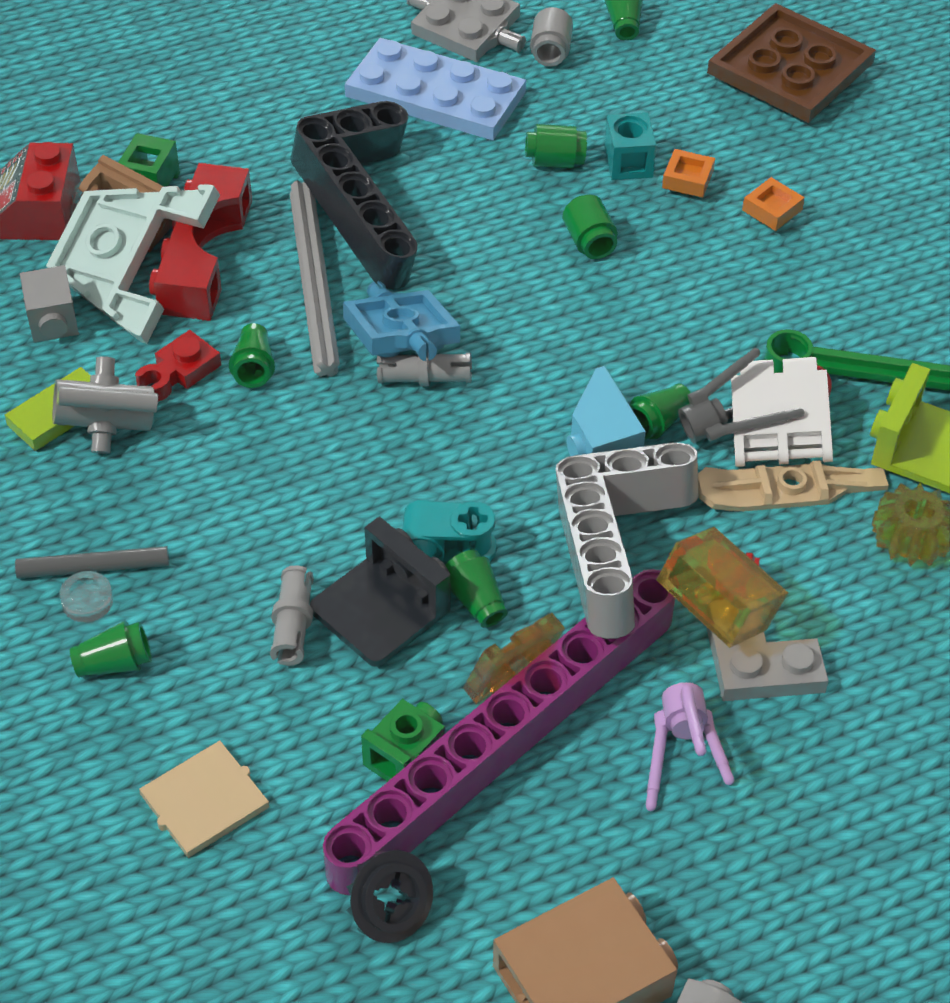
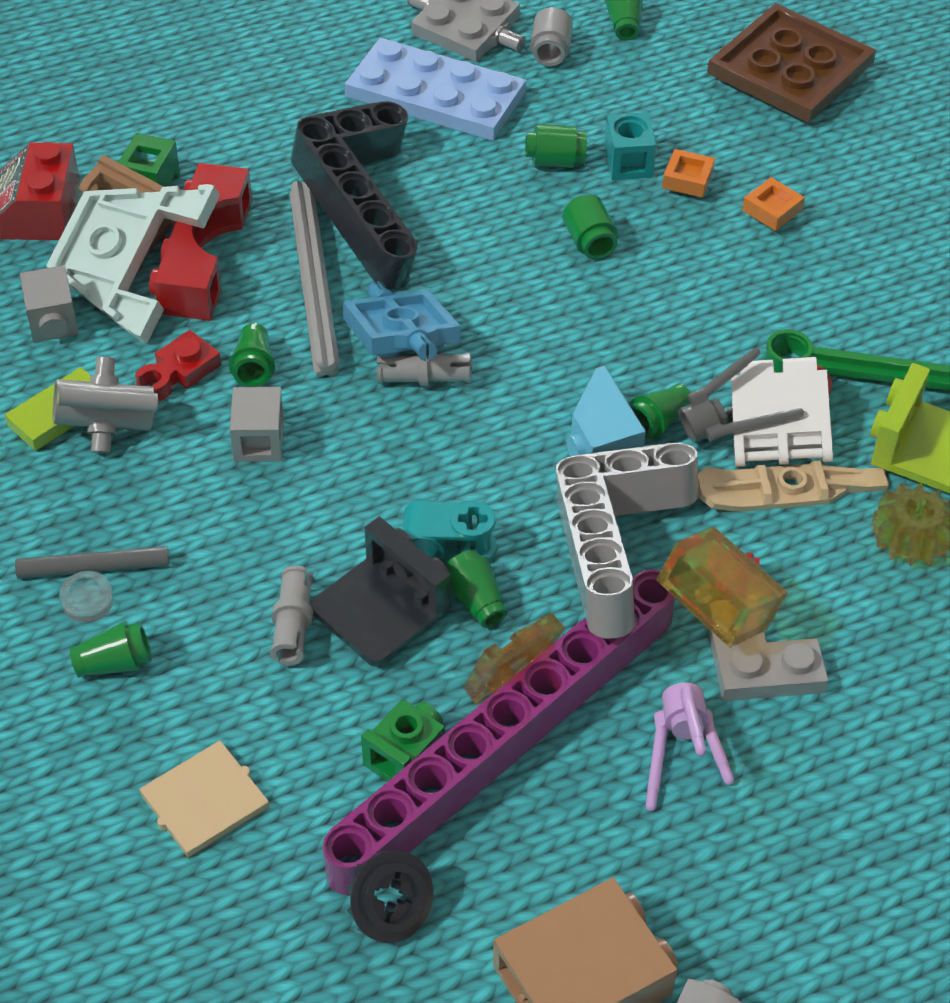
(257, 424): none -> light grey brick

